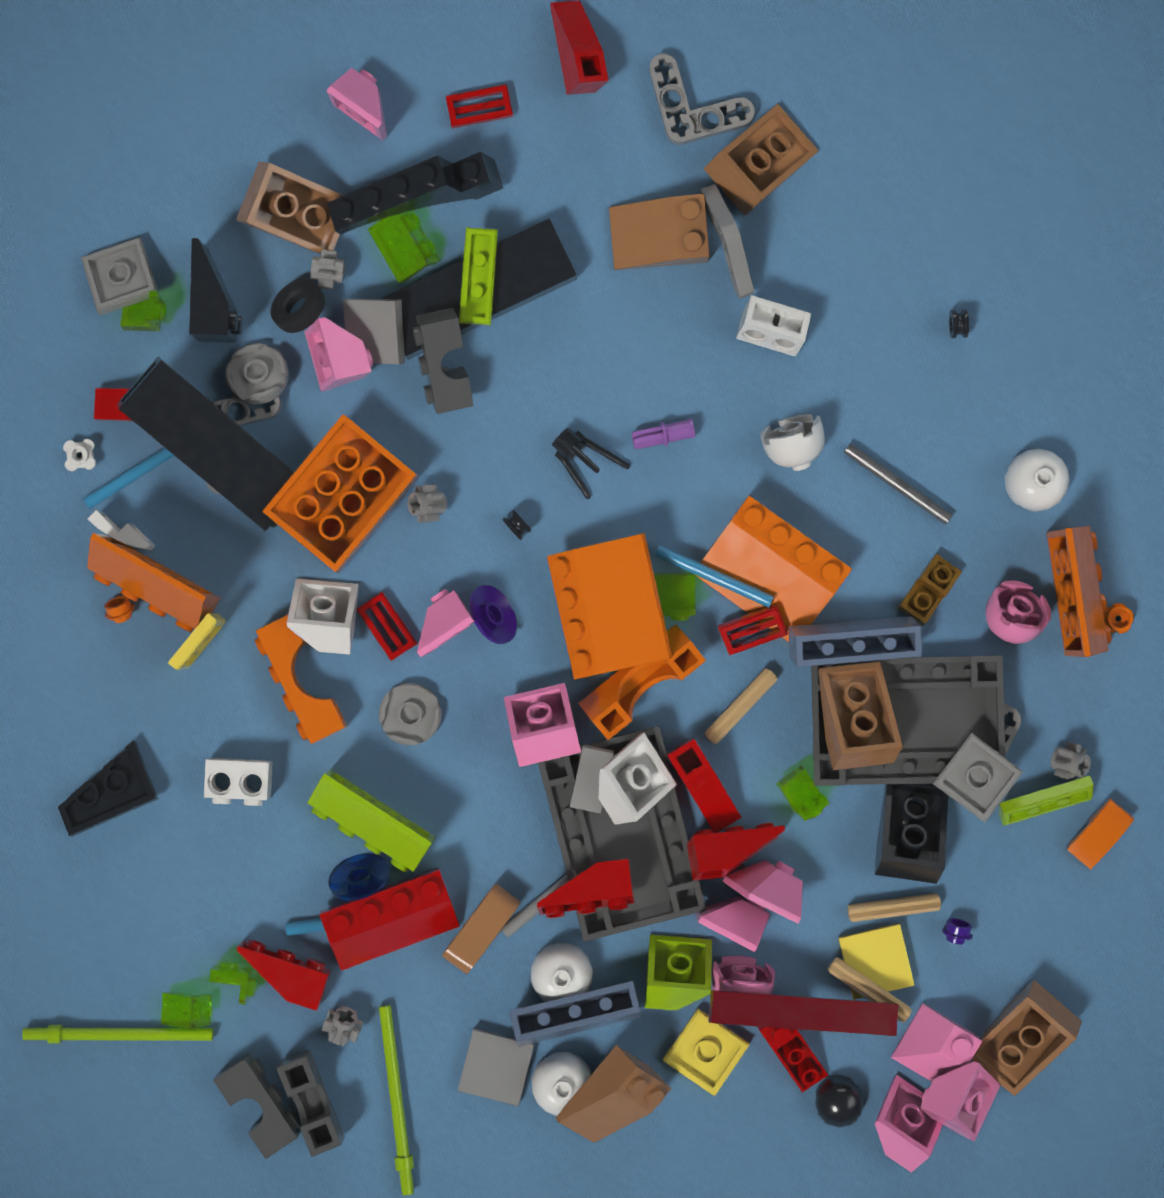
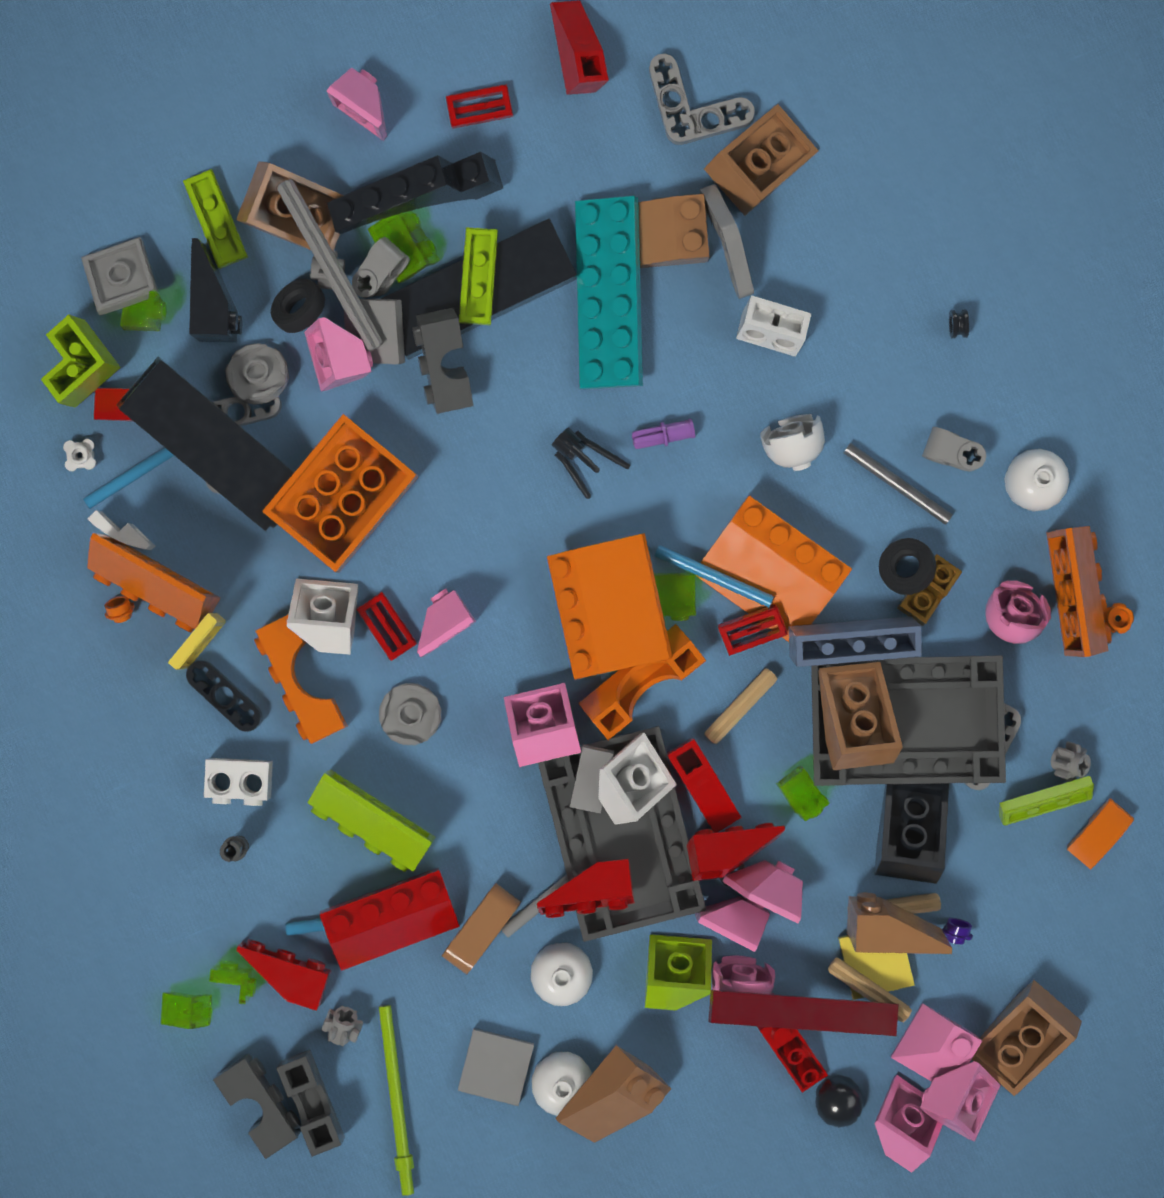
(56, 1033): lime bar -> none
(84, 362): none -> lime brick
(111, 793): black wing -> none
(212, 674): none -> black beam
(215, 219): none -> lime tile
(231, 854): none -> dark grey pin
(329, 265): none -> light grey axle
(359, 876): clear blue dish -> none
(379, 269): none -> light grey piece
(427, 503): light grey gear -> none
(493, 614): dark purple dish -> none
(516, 524): black bush -> none
(575, 1013): sand blue brick -> none
(609, 293): none -> teal plate
(706, 1052): light yellow tile -> none
(886, 928): none -> medium nougat slope
(916, 582): none -> black tyre
(948, 449): none -> light grey piece
(978, 777): light grey tile -> none

